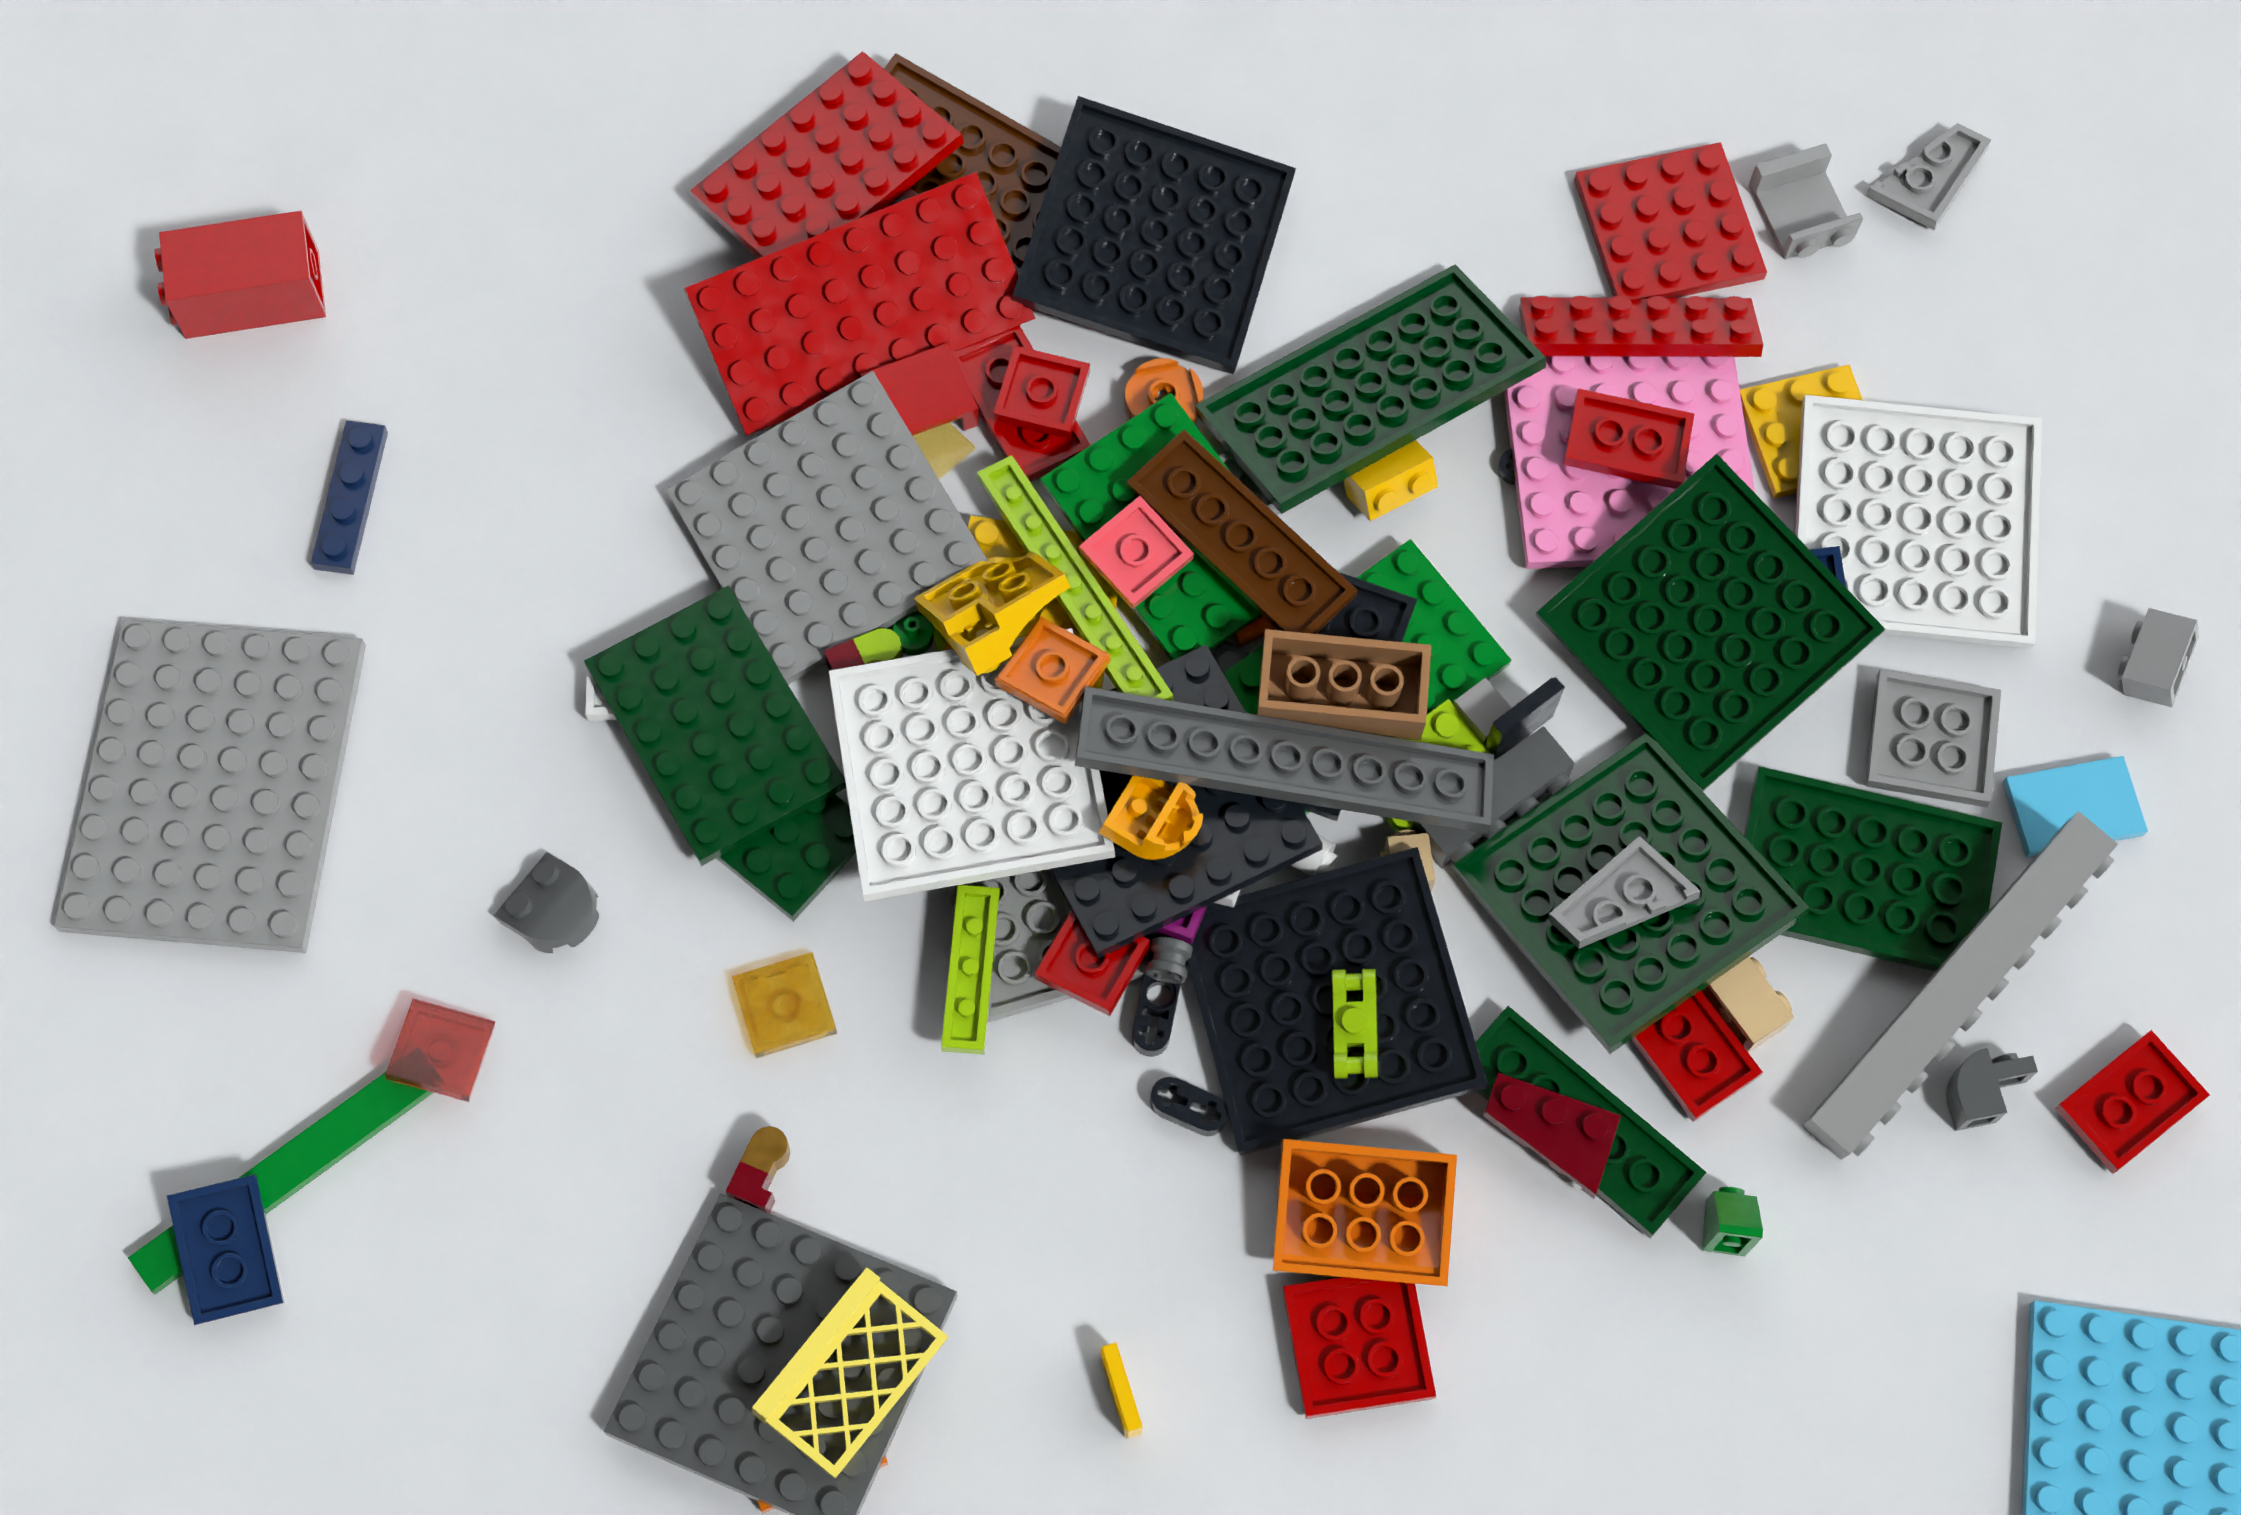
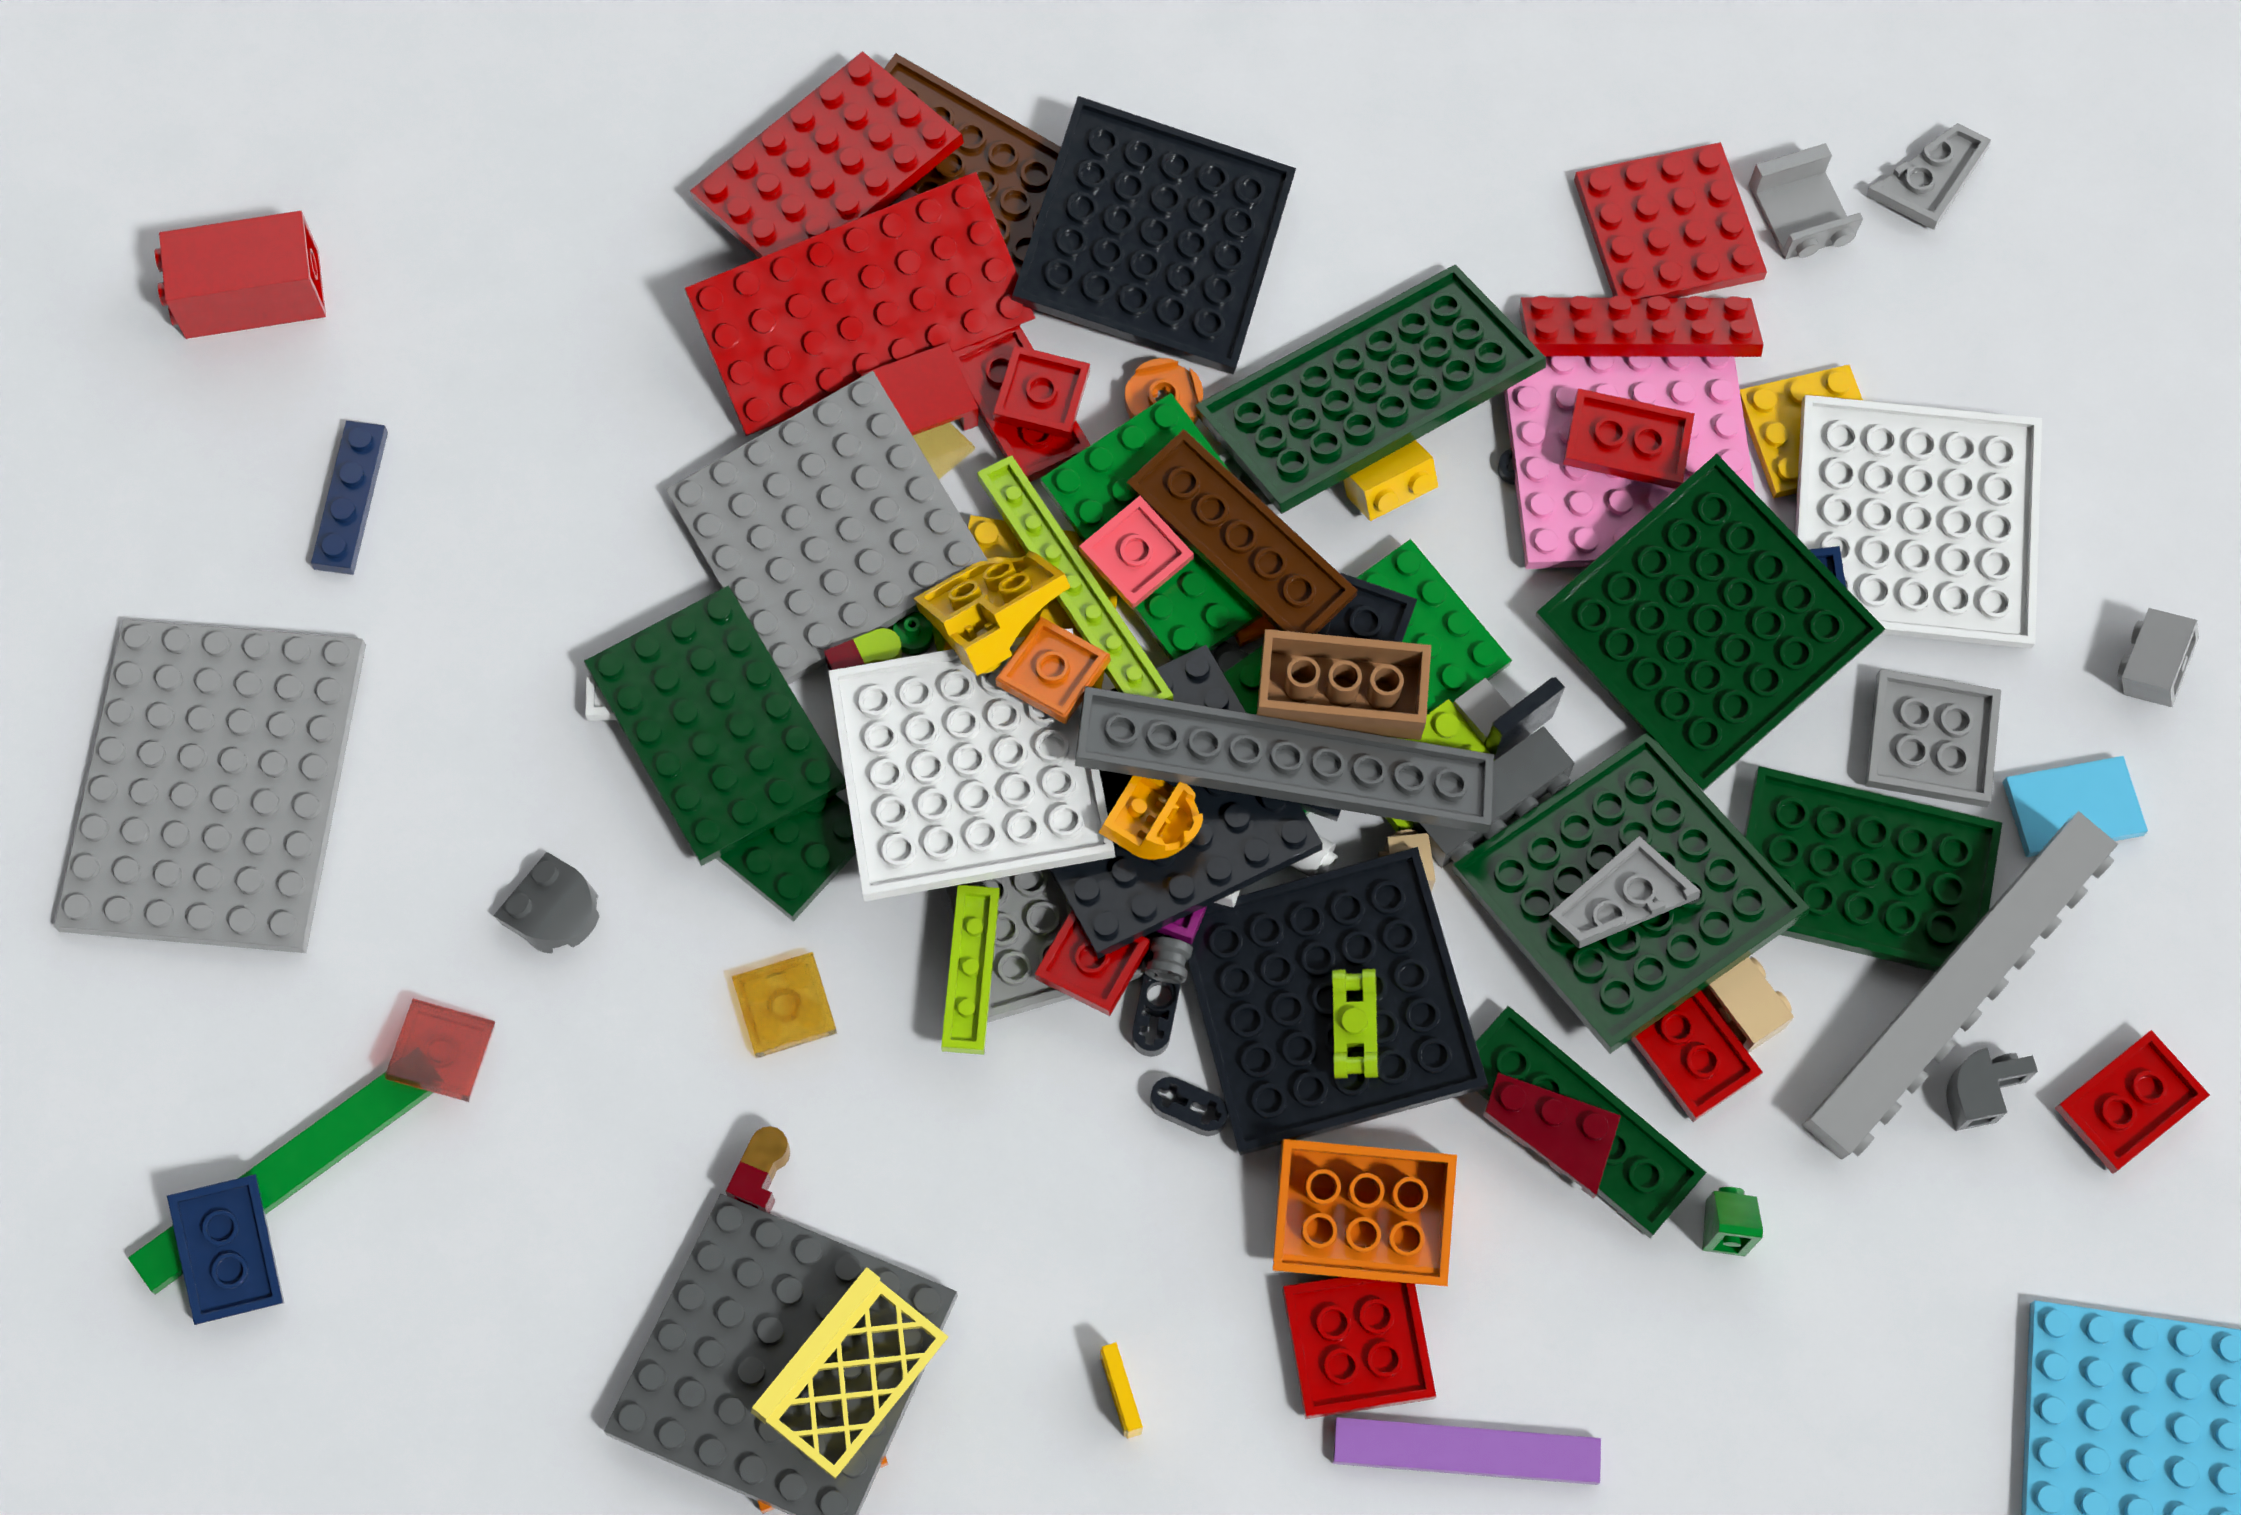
(1467, 1451): none -> medium lavender tile

